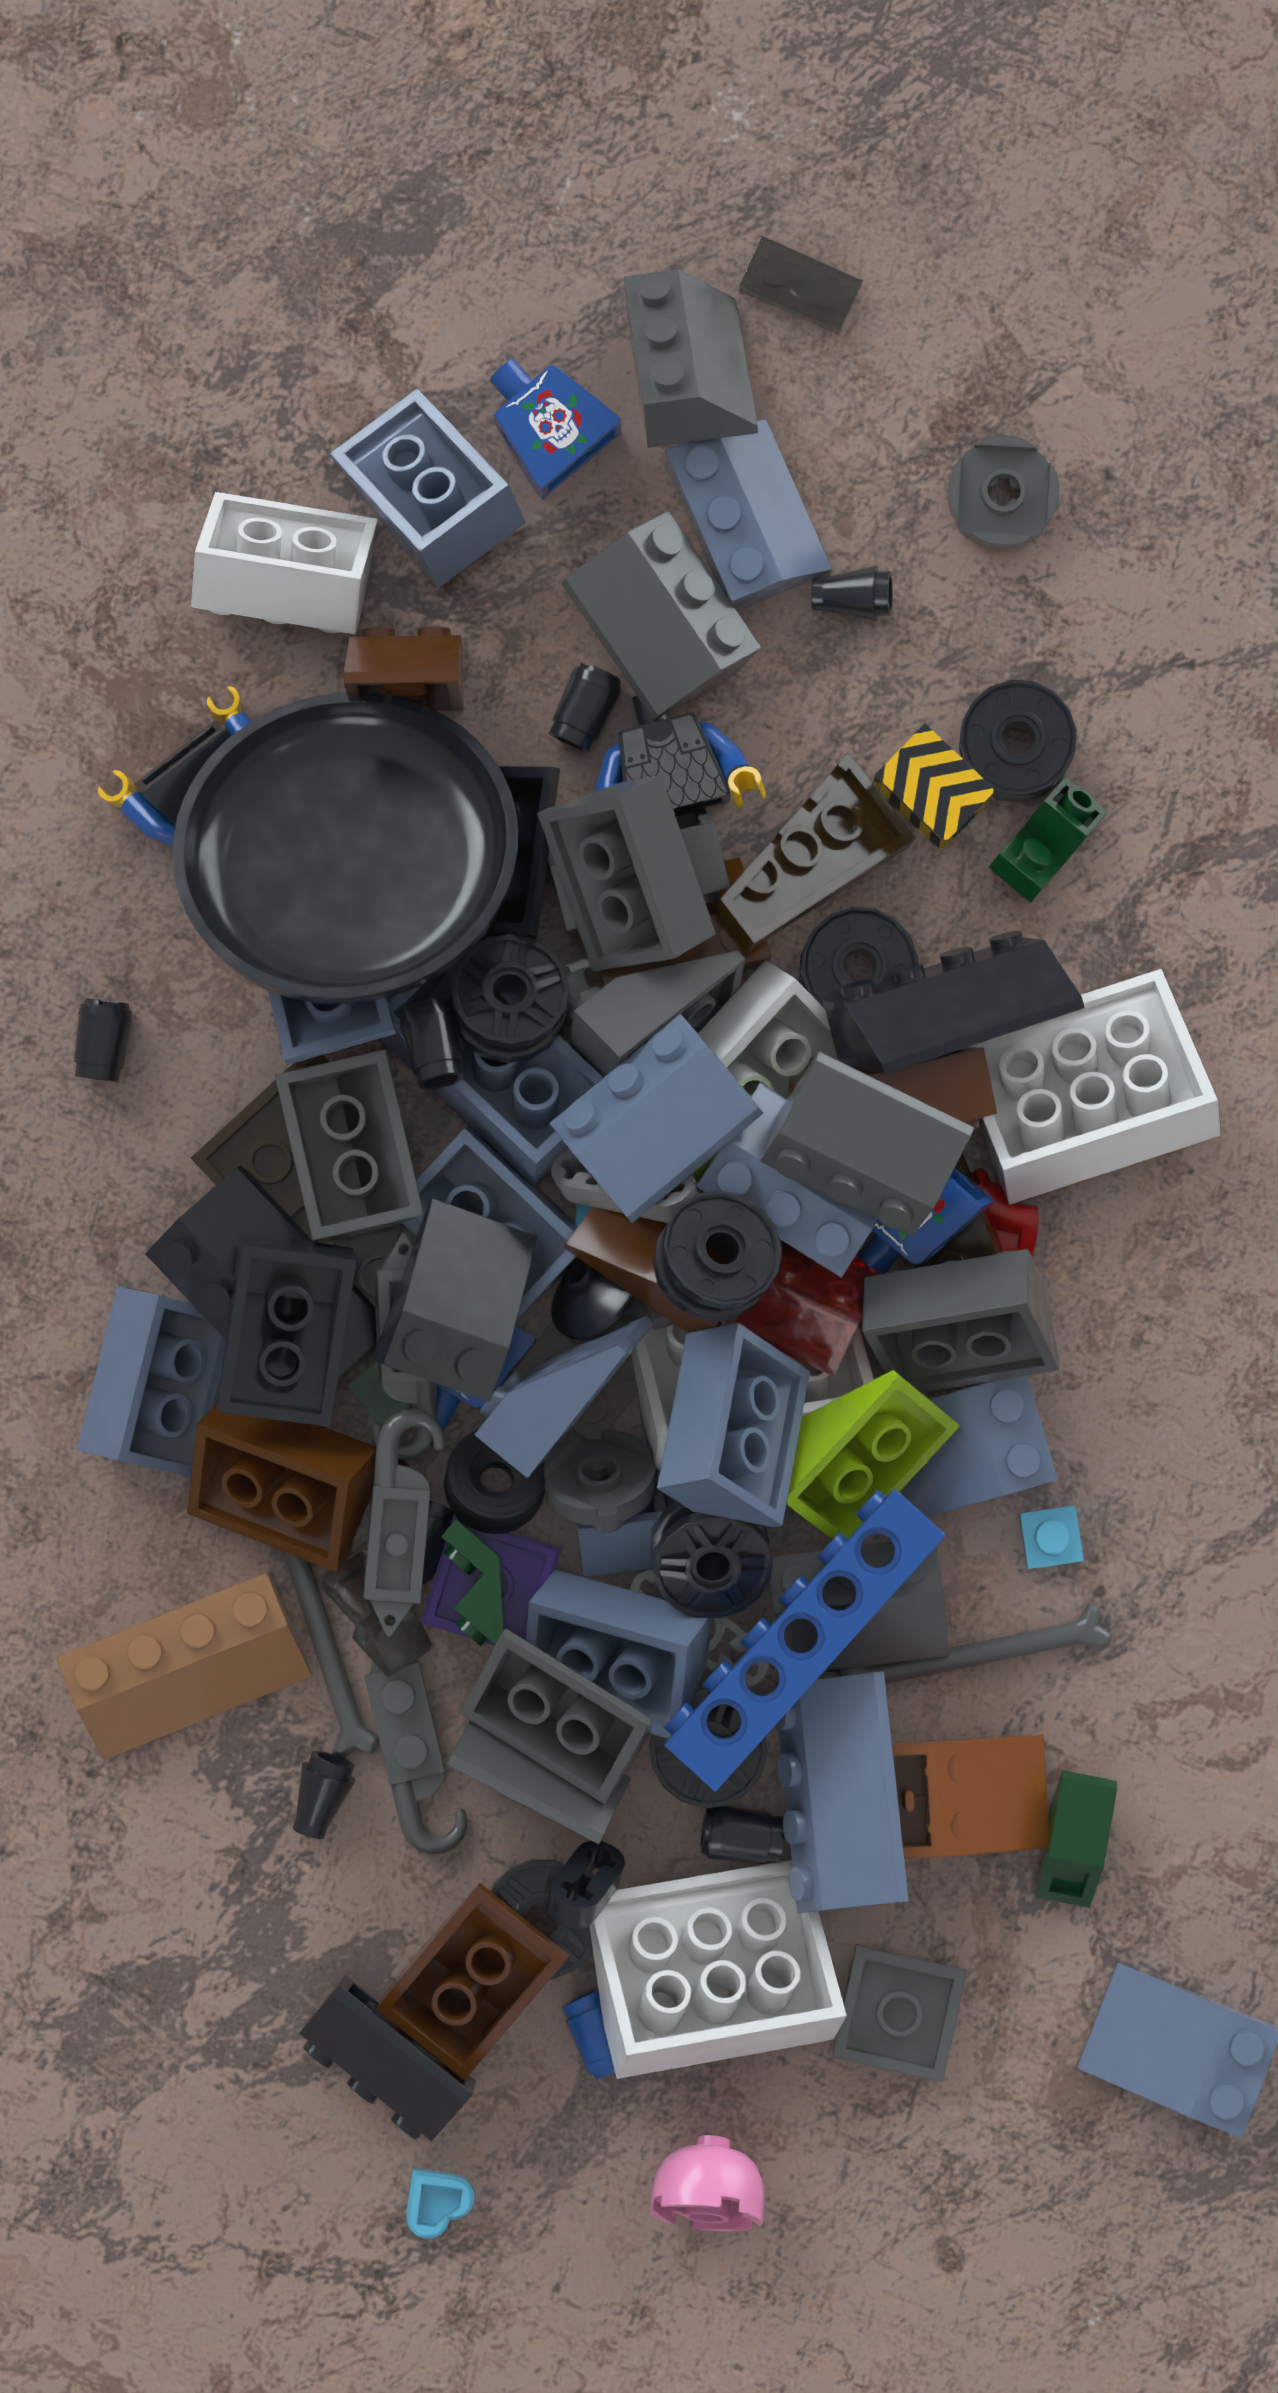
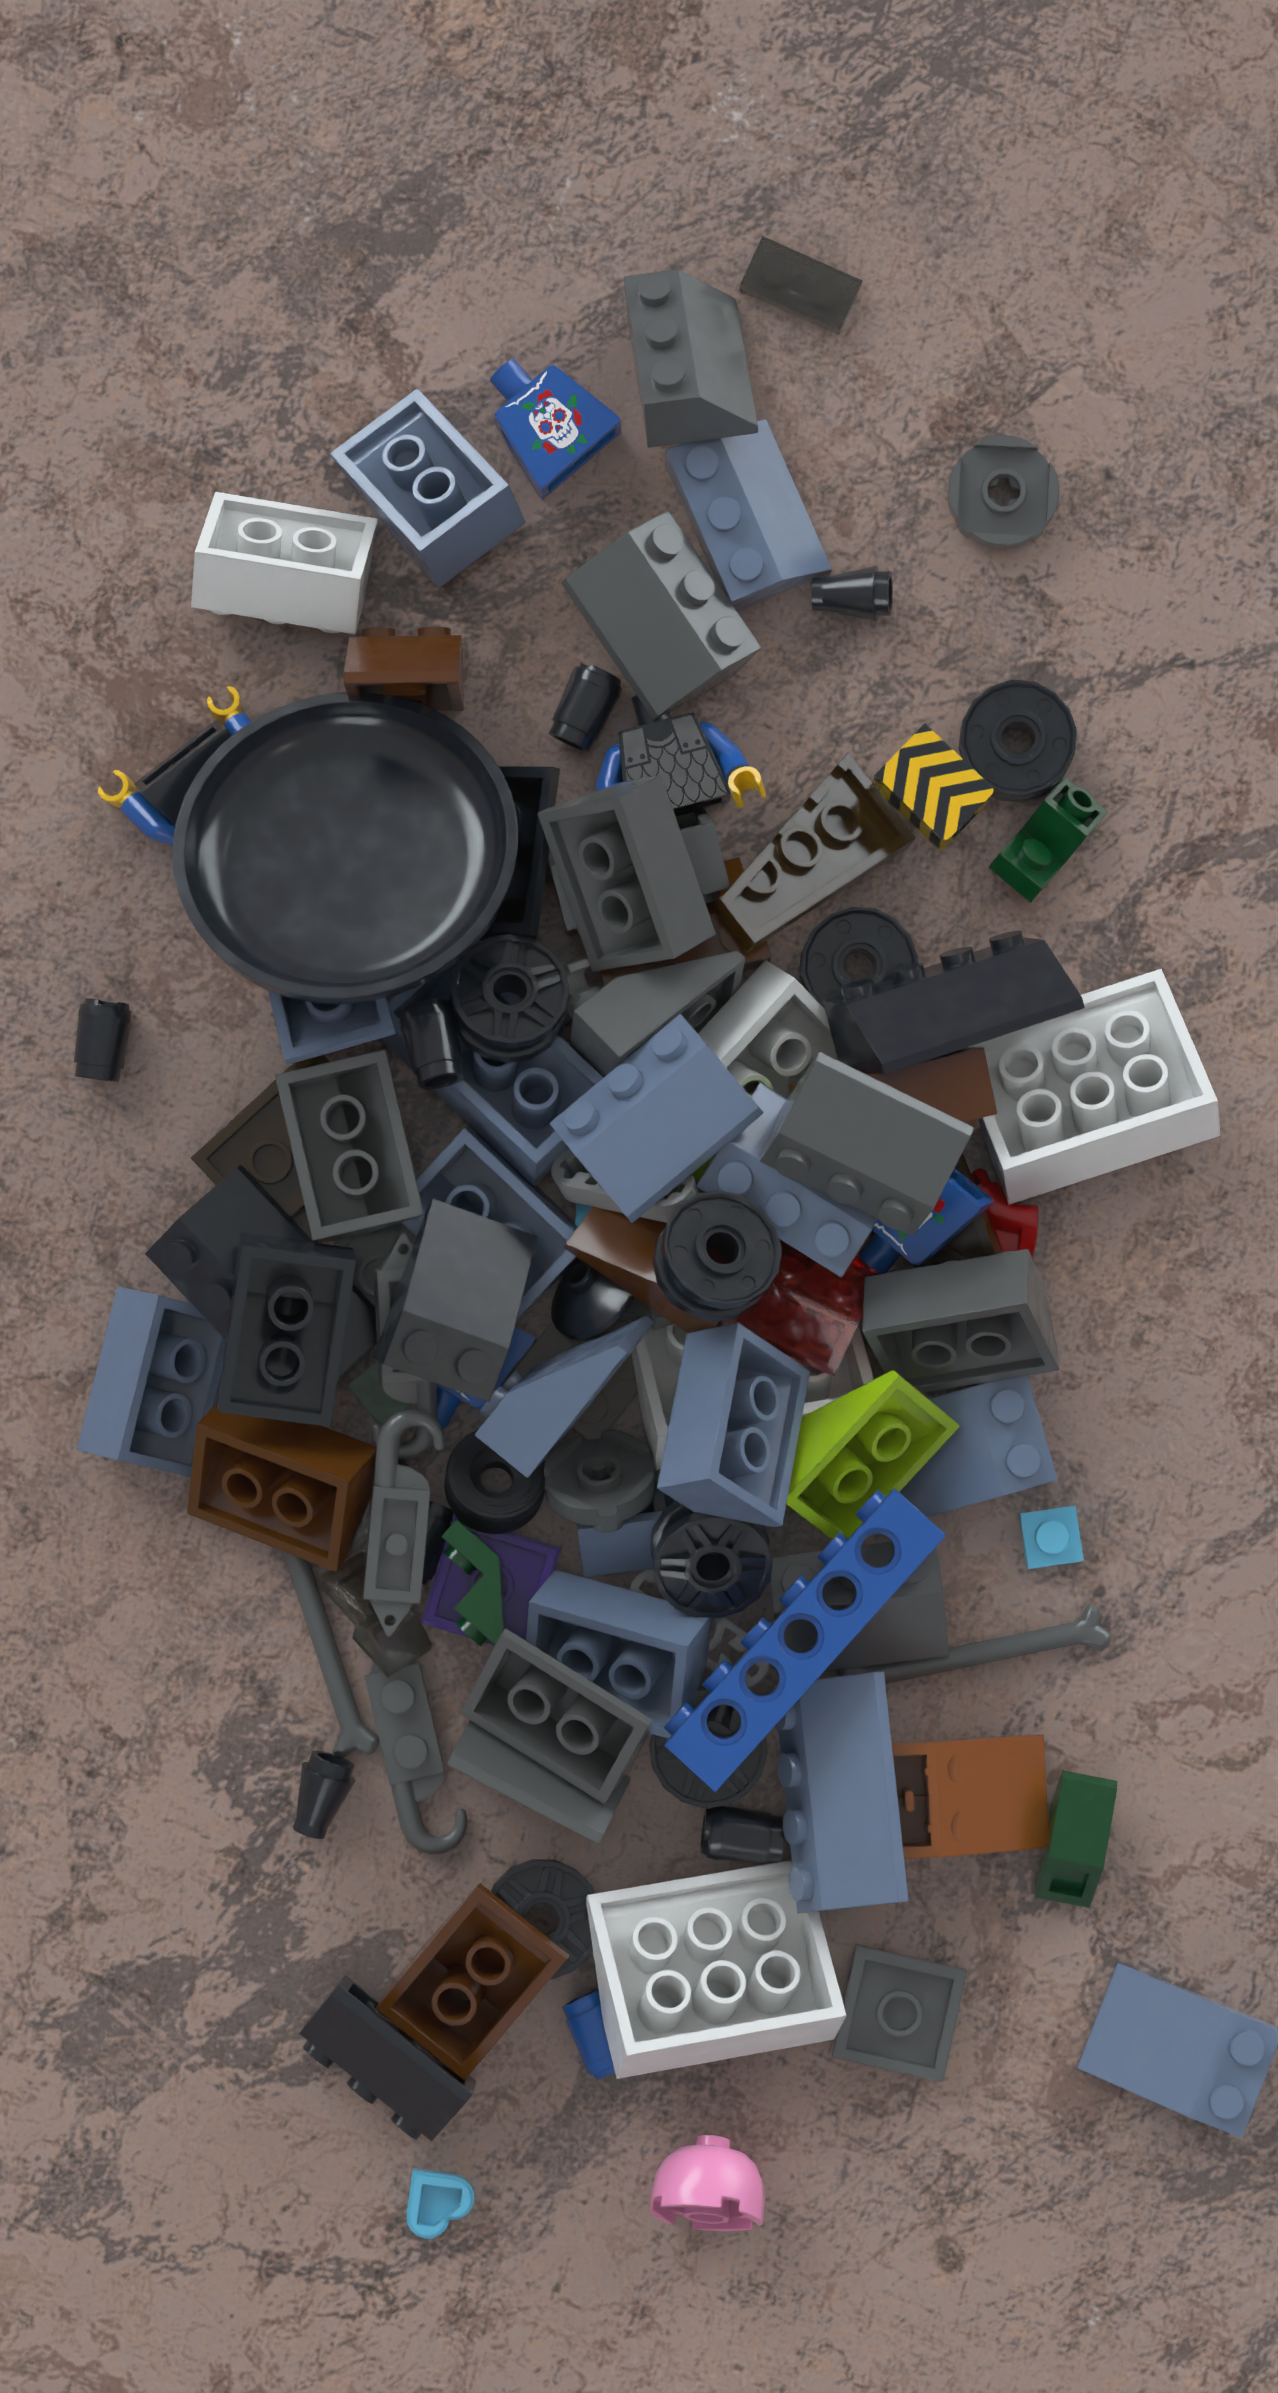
(184, 1666): medium nougat slope -> none
(593, 1888): black beam -> none

